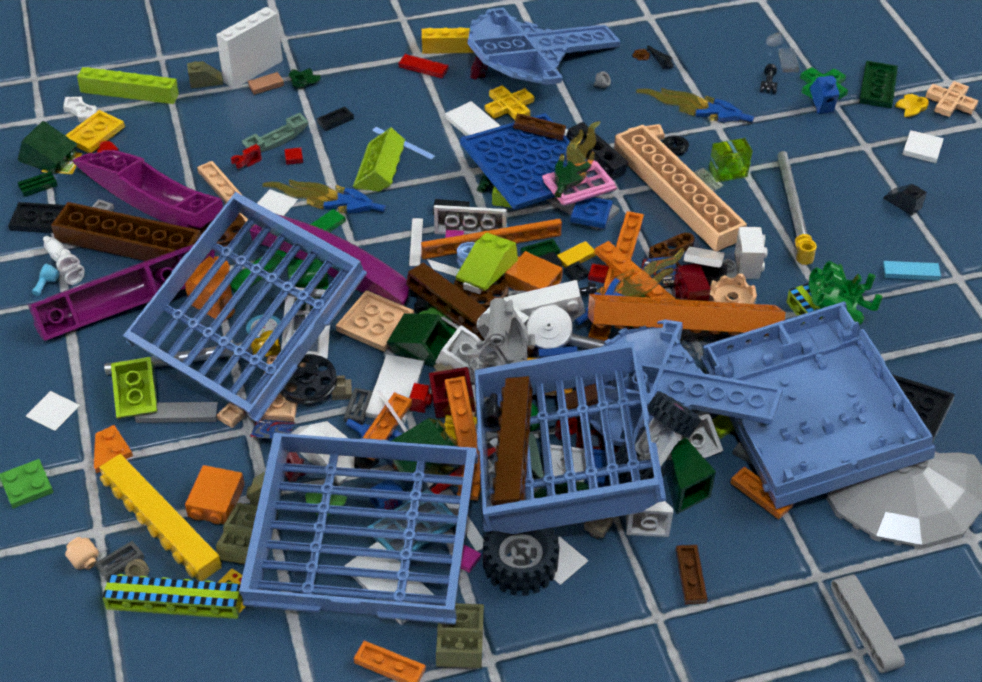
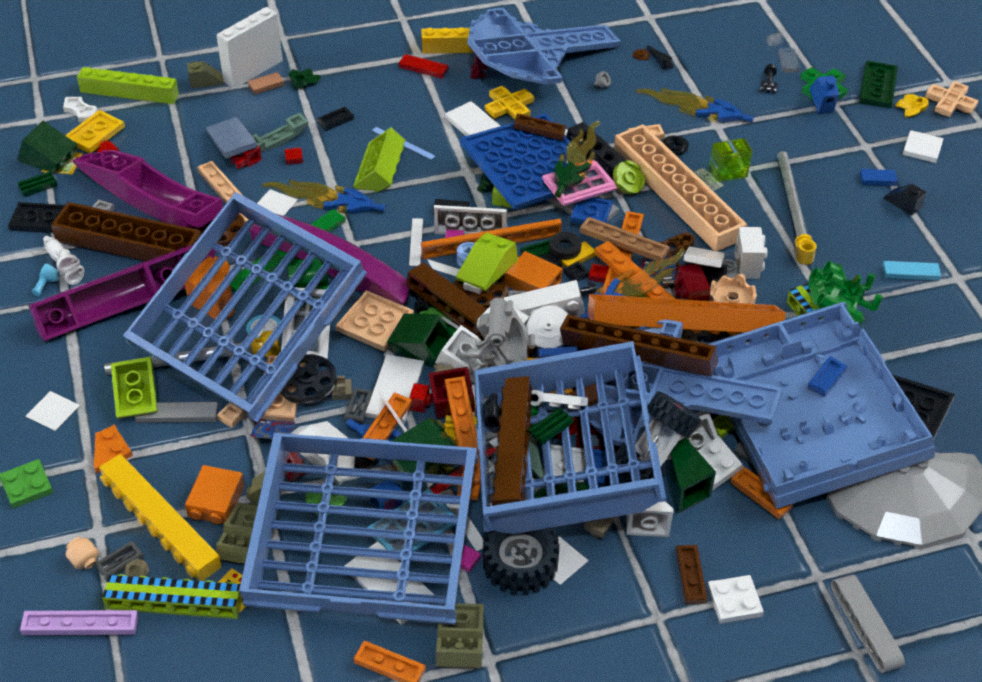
(79, 622): none -> lavender plate
(231, 137): none -> sand blue tile
(549, 424): none -> dark green tile
(555, 400): none -> white plate
(565, 237): none -> black tyre
(624, 239): none -> medium nougat plate
(628, 177): none -> lime tile
(651, 347): none -> reddish brown brick
(721, 460): none -> white plate
(735, 599): none -> white plate
(827, 376): none -> blue tile
(878, 177): none -> blue tile

